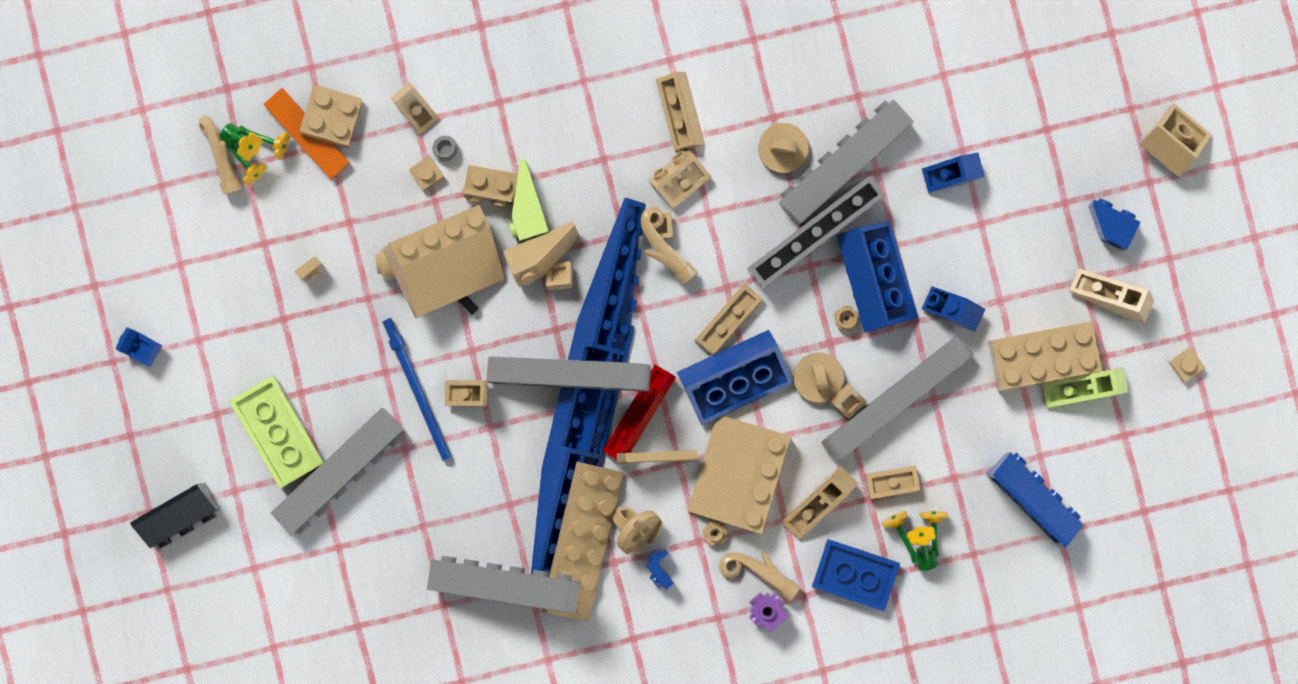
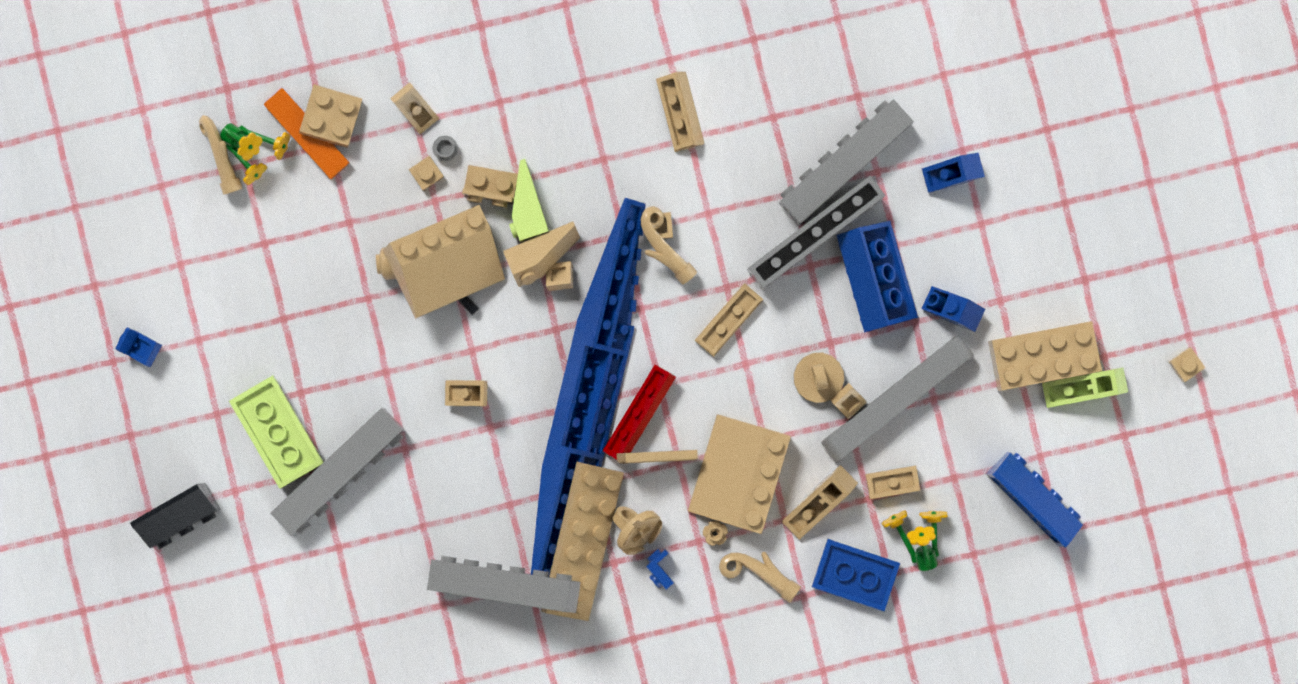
(310, 269): tan plate -> none
(397, 343): blue bar -> none
(569, 373): light grey beam -> none
(679, 178): tan bracket -> none
(735, 377): blue slope -> none
(774, 618): medium lavender brick -> none
(783, 148): tan tile -> none
(853, 318): tan plate -> none
(1113, 226): blue slope -> none
(1113, 295): tan slope -> none
(1175, 140): tan slope -> none

